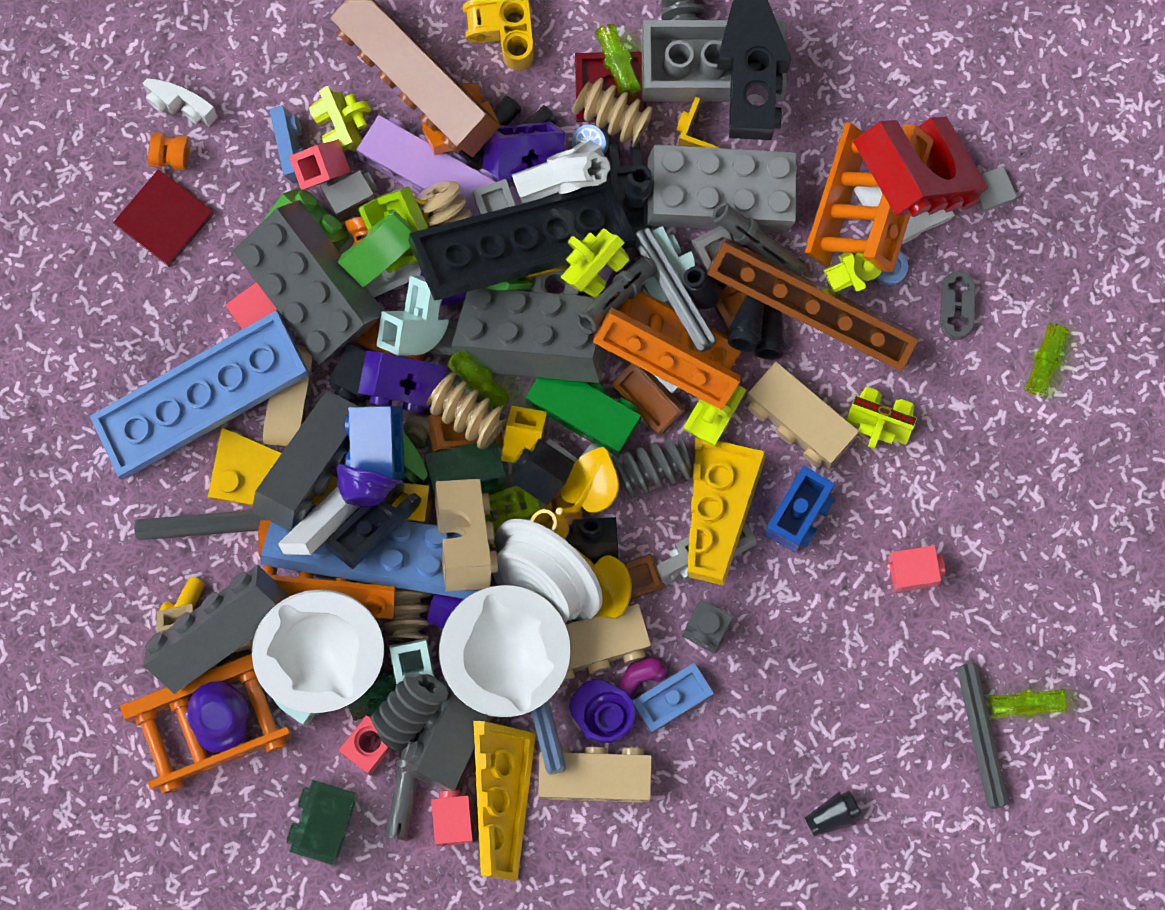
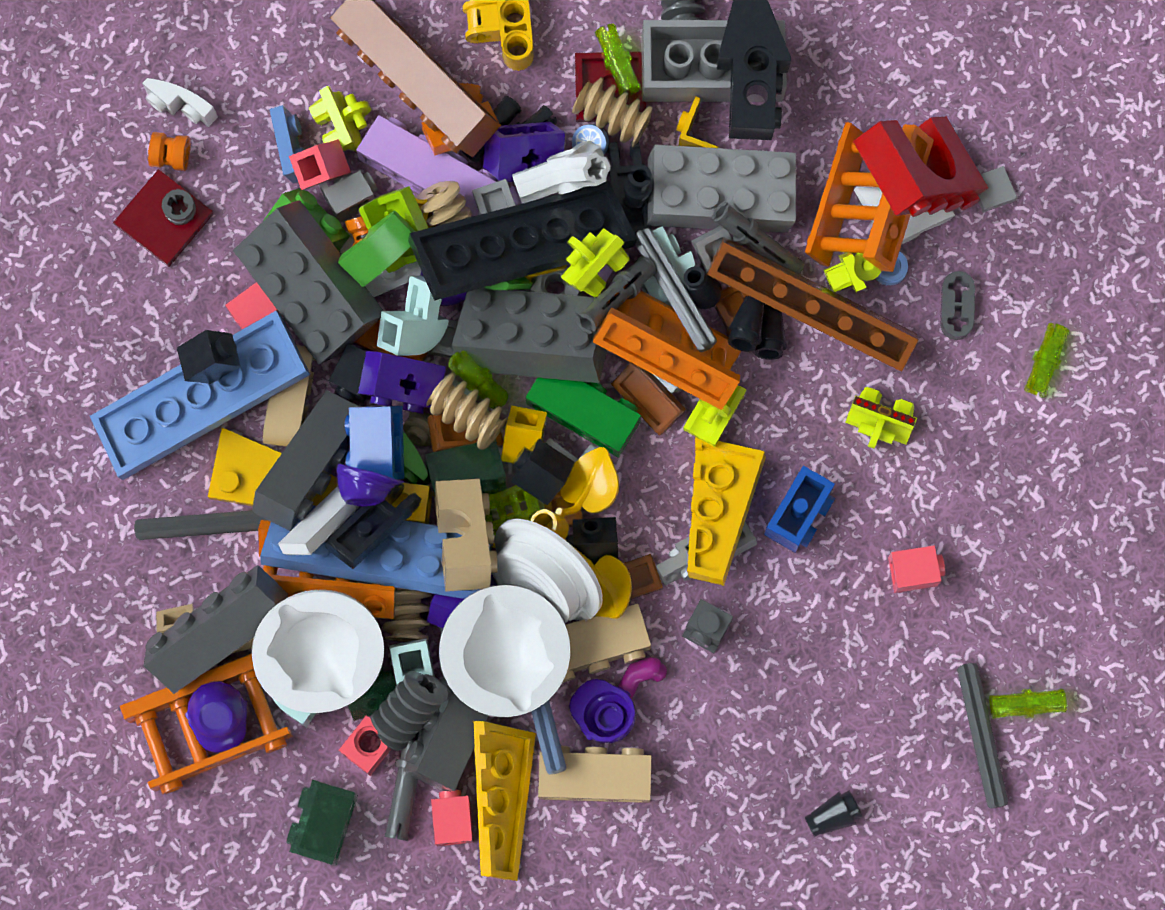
(173, 196): none -> dark grey bush
(189, 594): yellow arm -> none
(208, 357): none -> black brick
(652, 466): dark grey piece -> none
(672, 698): medium blue plate -> none
(800, 417): tan brick -> none

